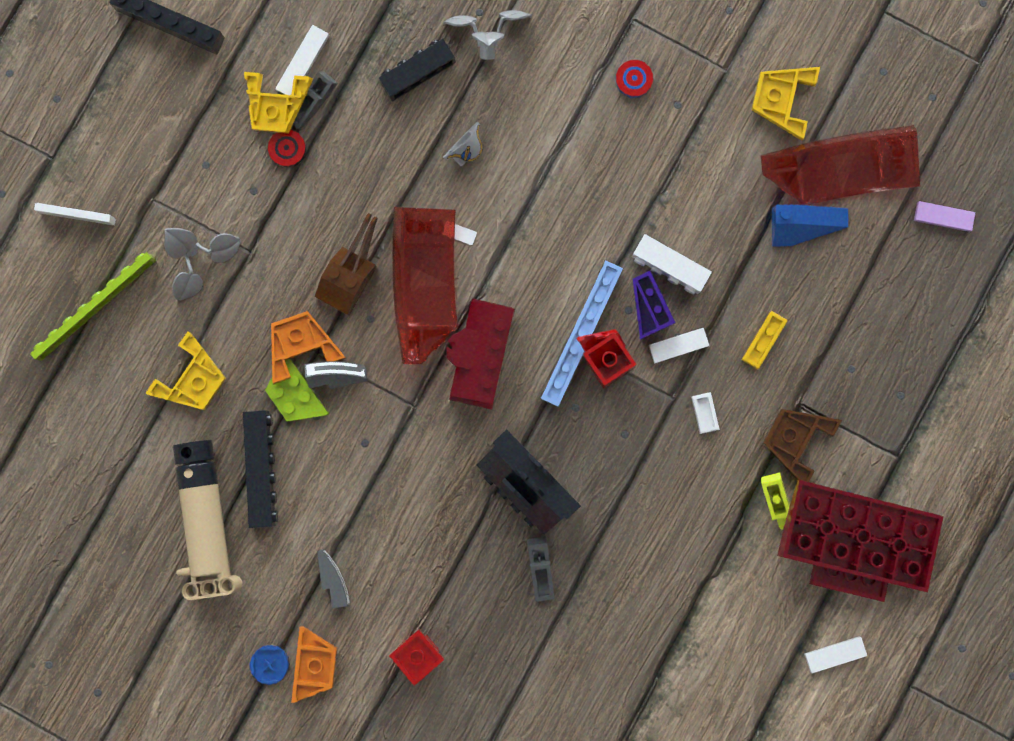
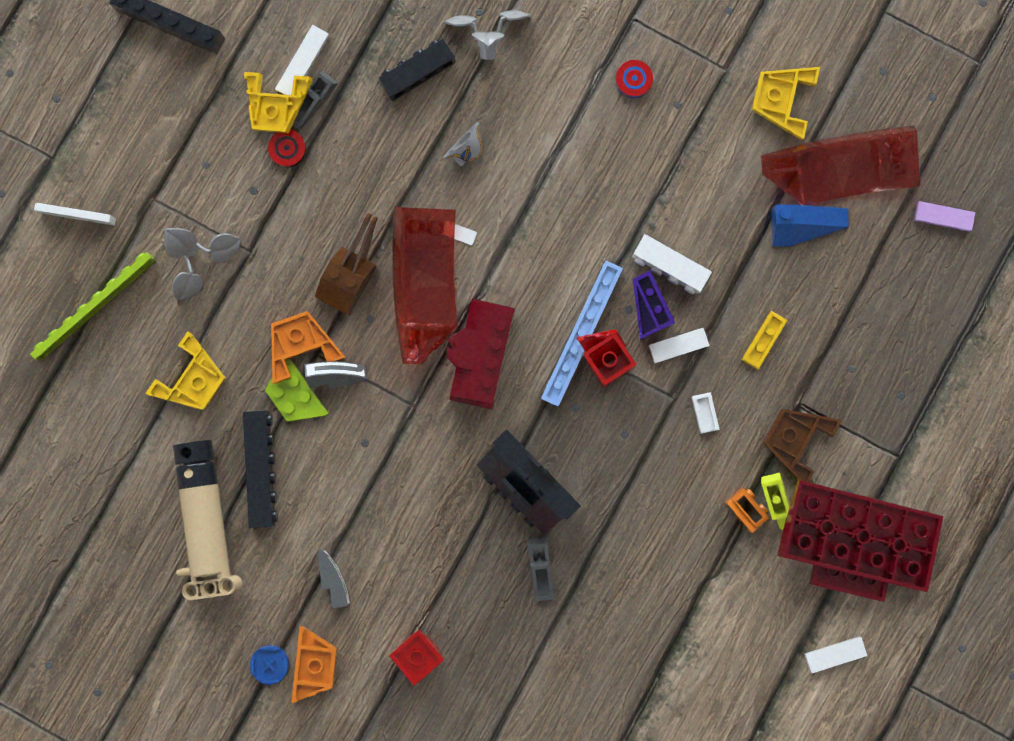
(741, 514): none -> orange window

